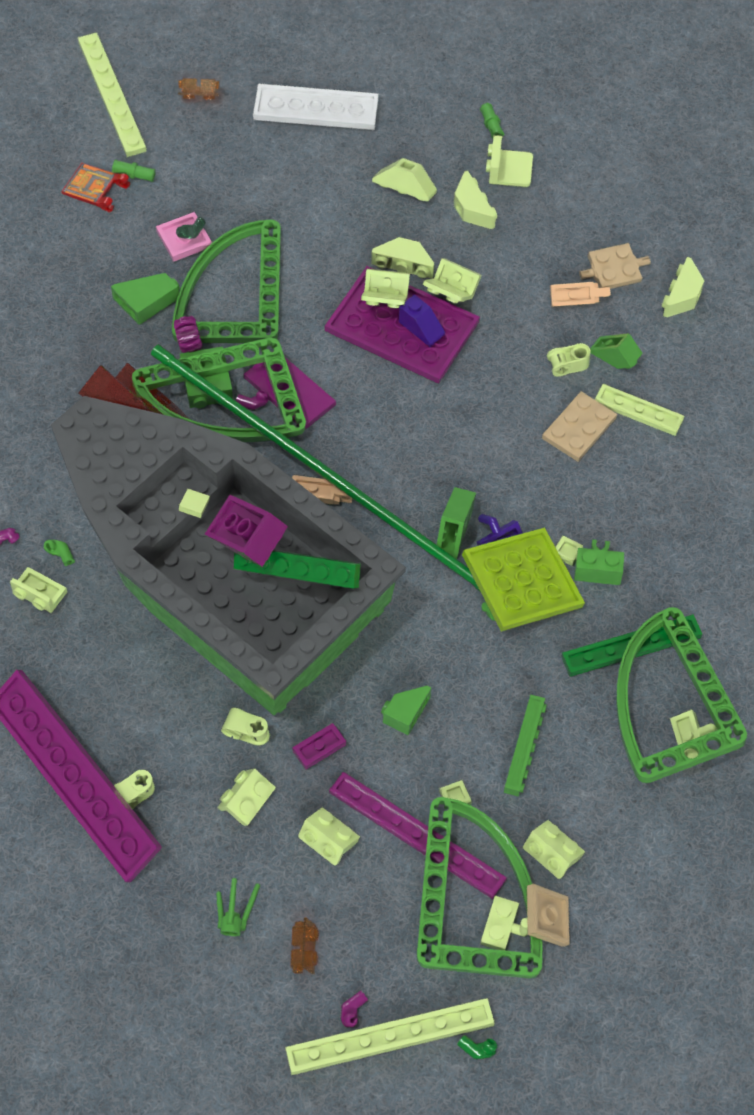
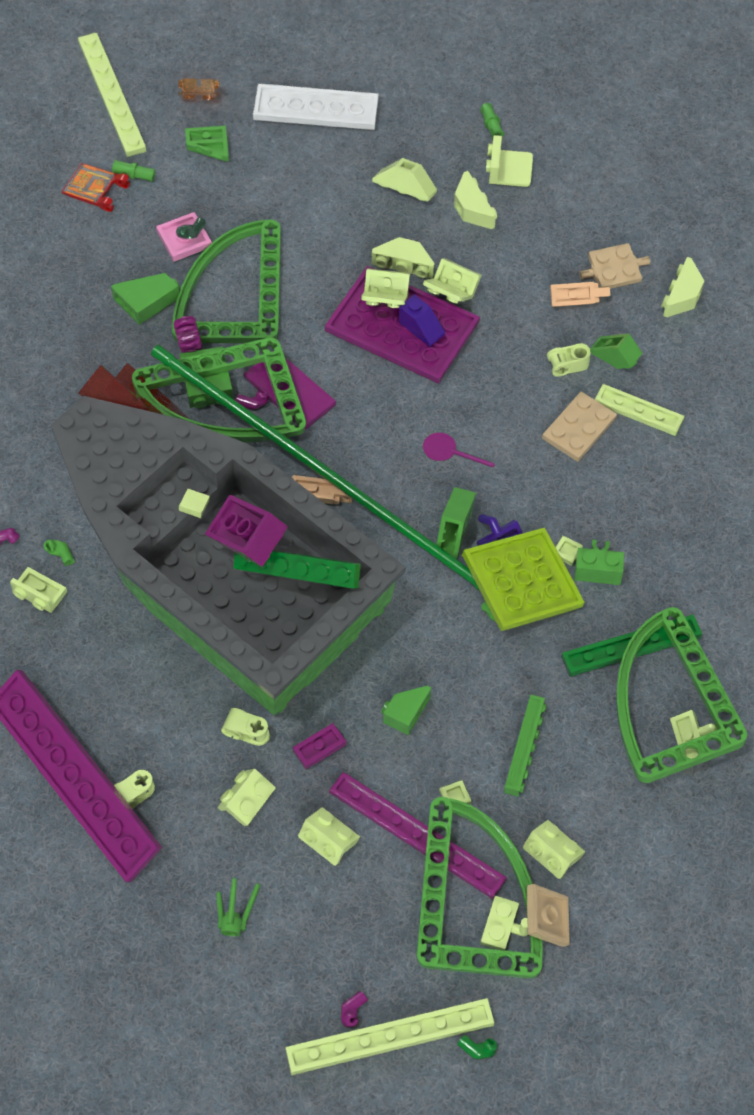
(208, 141): none -> bright green wing
(304, 935): clear orange hinge -> none
(442, 447): none -> magenta piece

